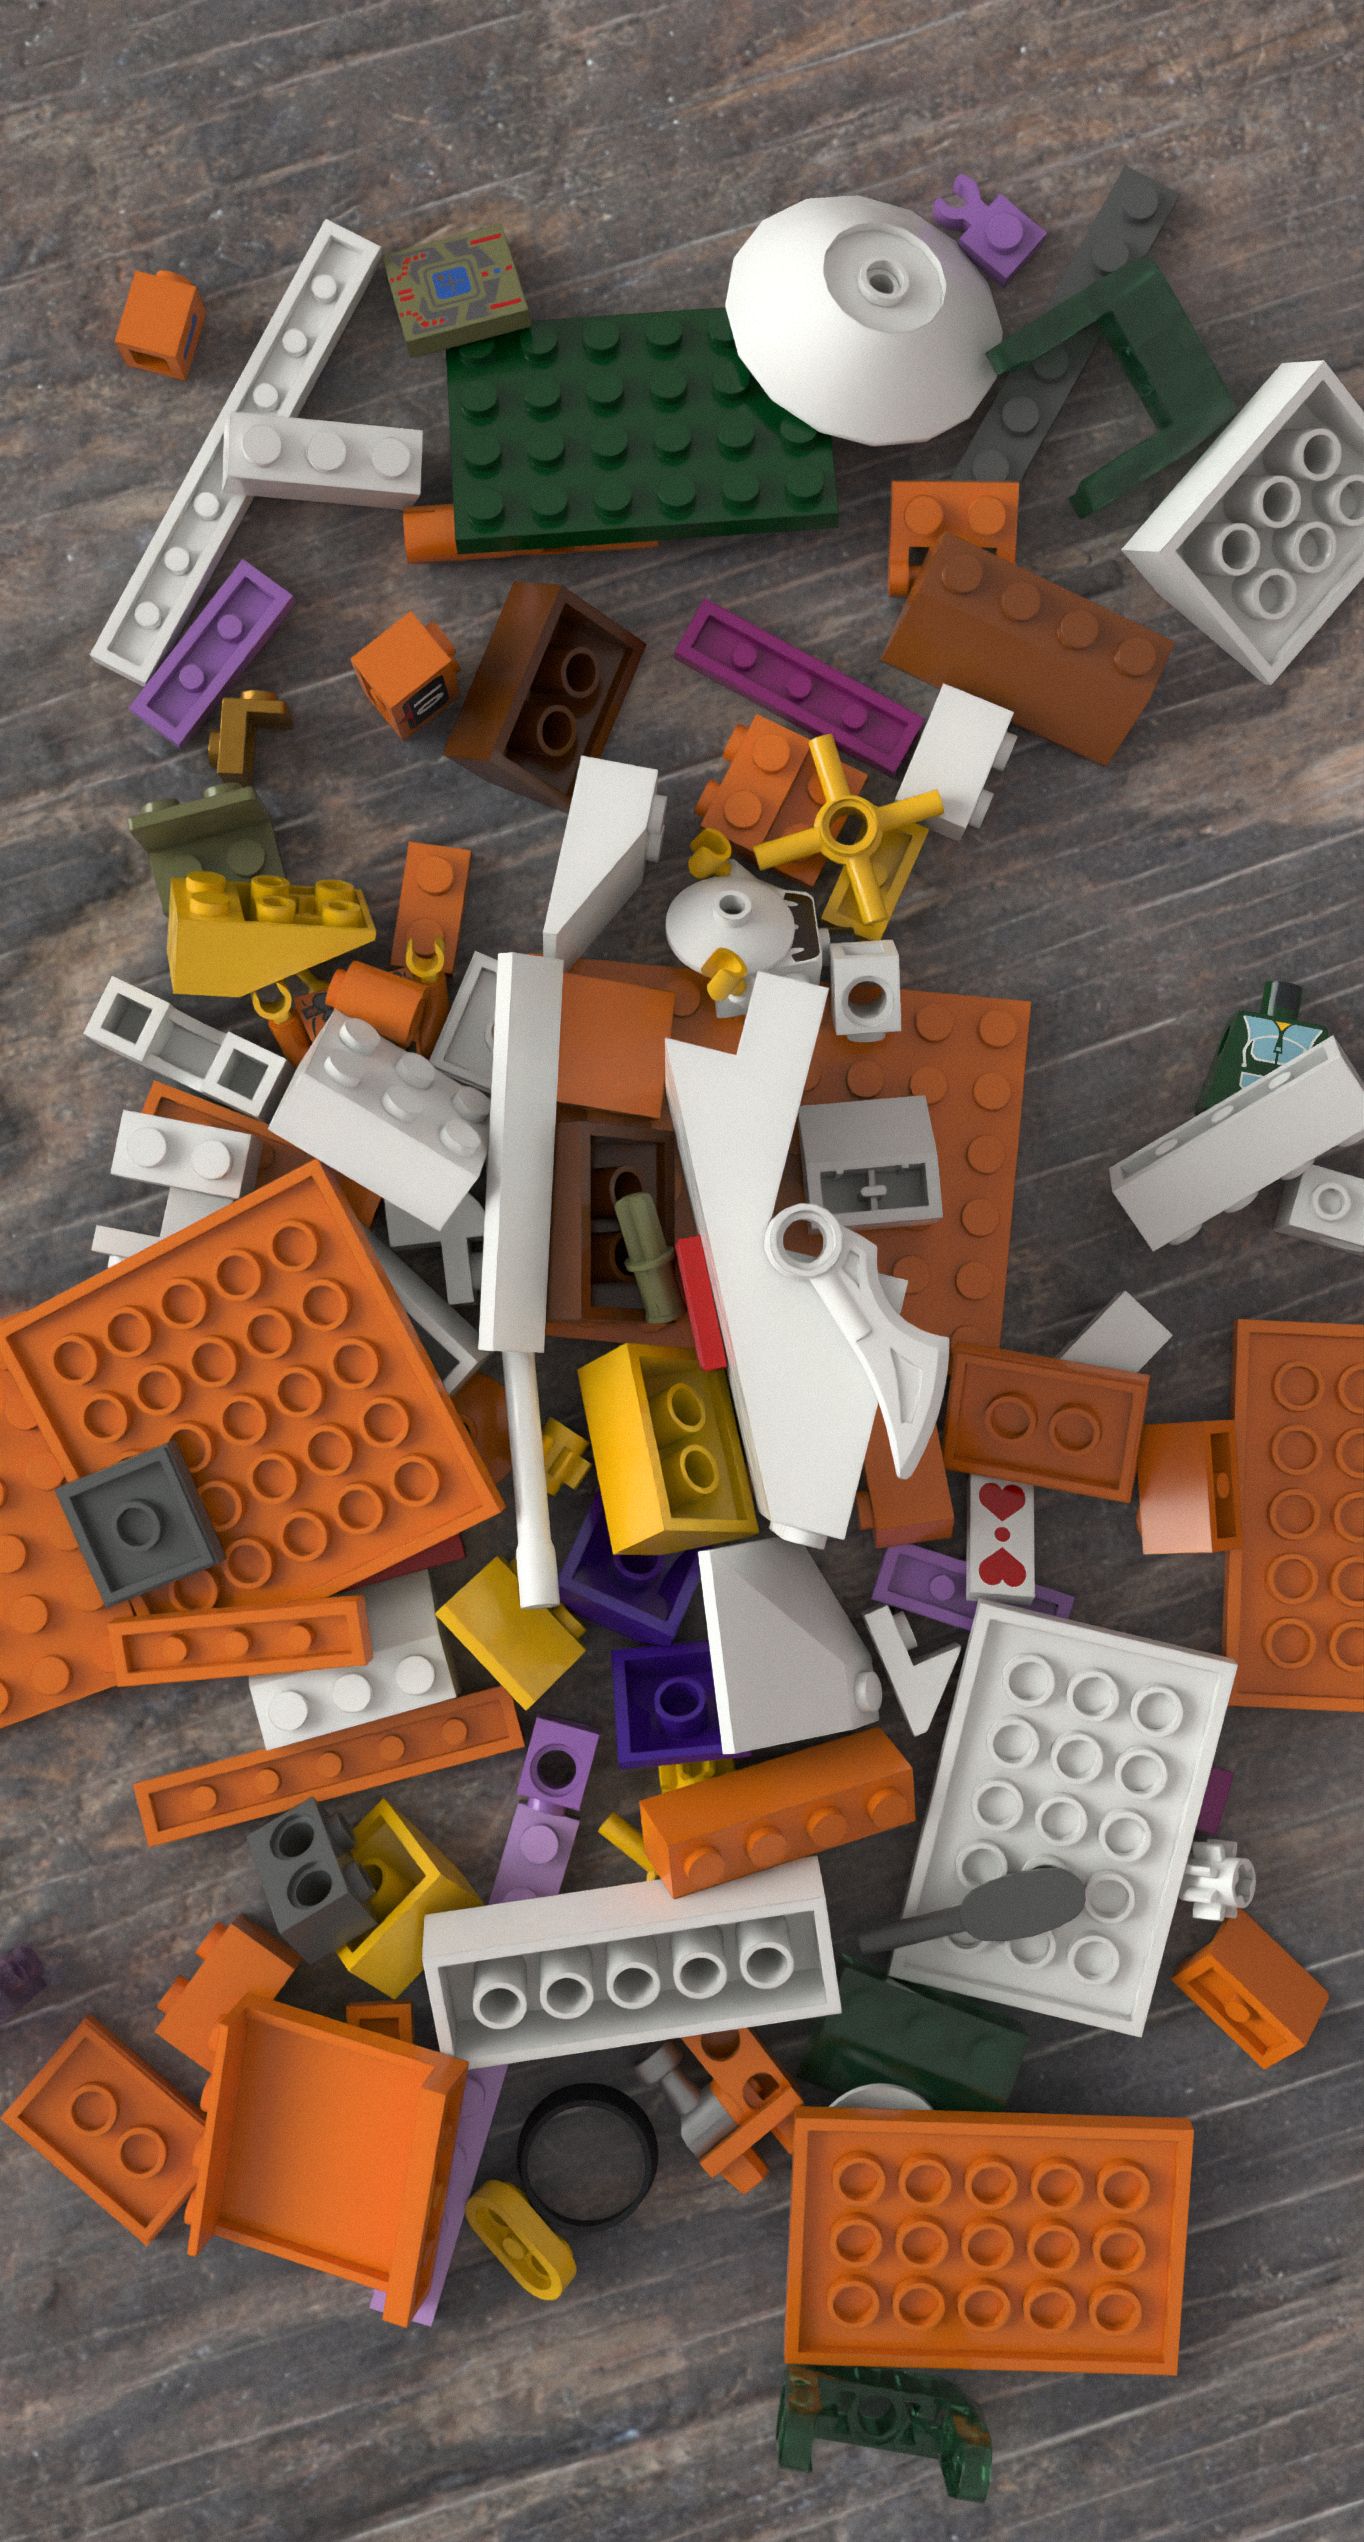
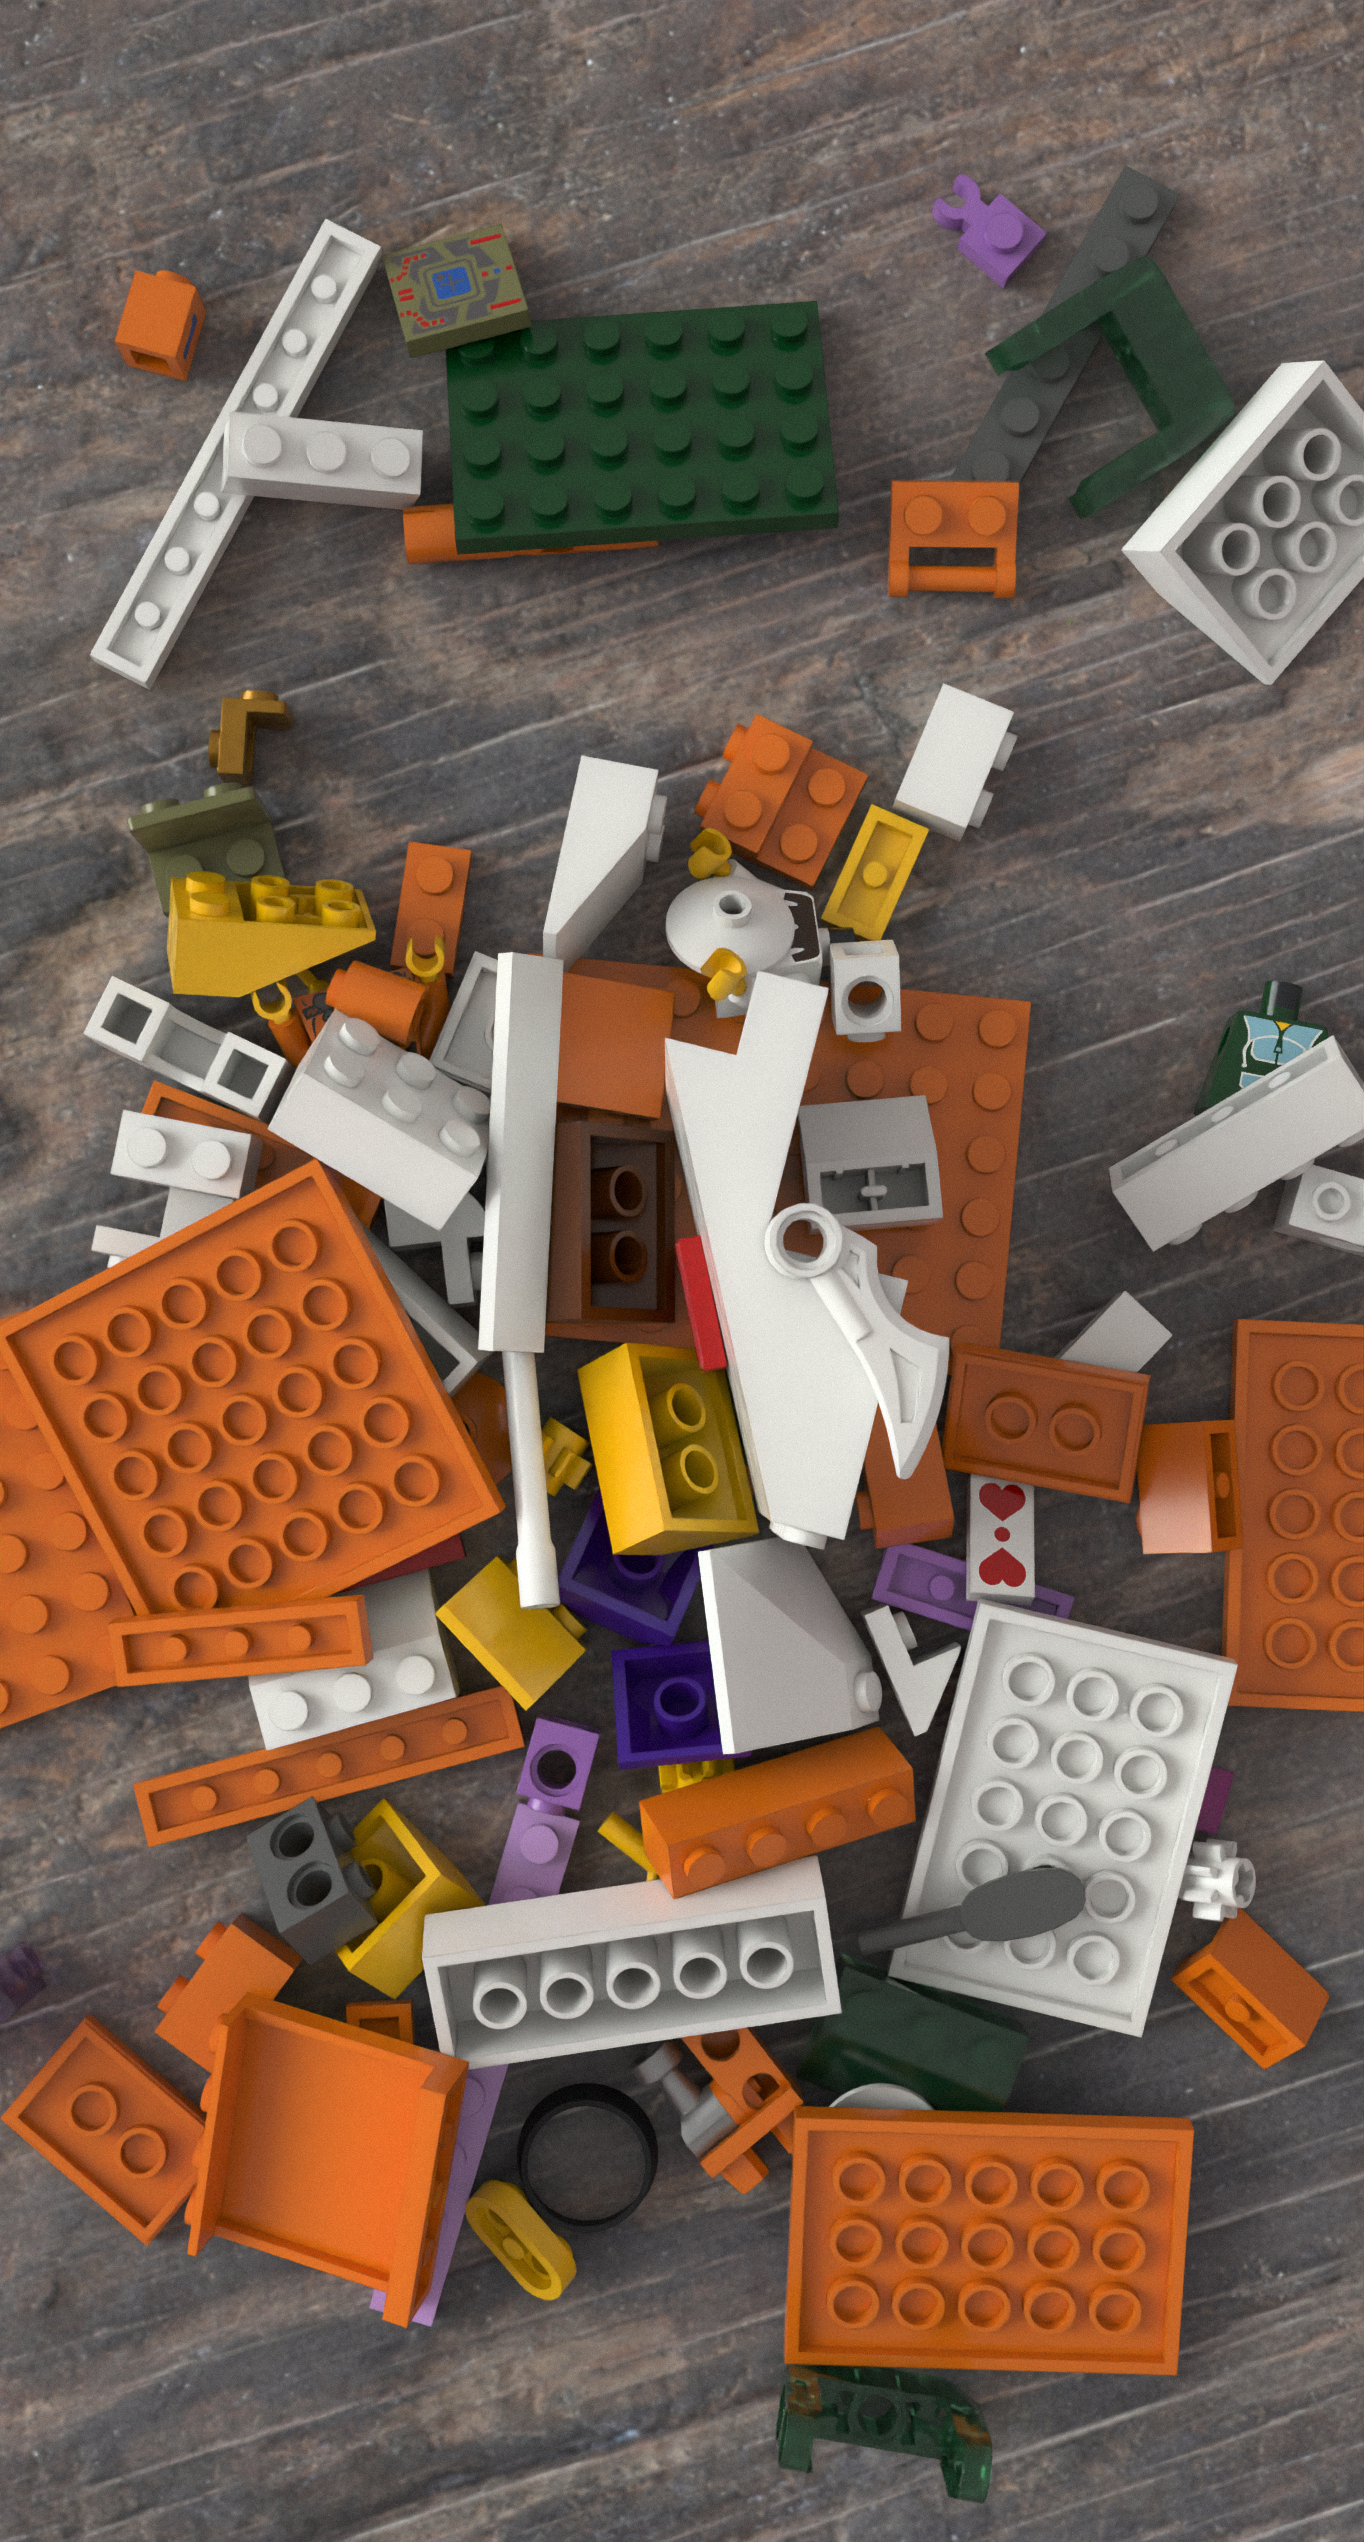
(140, 1524): dark grey tile -> none
(212, 654): medium lavender plate -> none
(408, 674): orange brick -> none
(544, 693): reddish brown slope -> none
(650, 1258): olive axle -> none
(798, 687): magenta plate -> none
(838, 804): yellow bar -> none
(856, 357): white dish -> none
(1027, 647): dark orange slope -> none

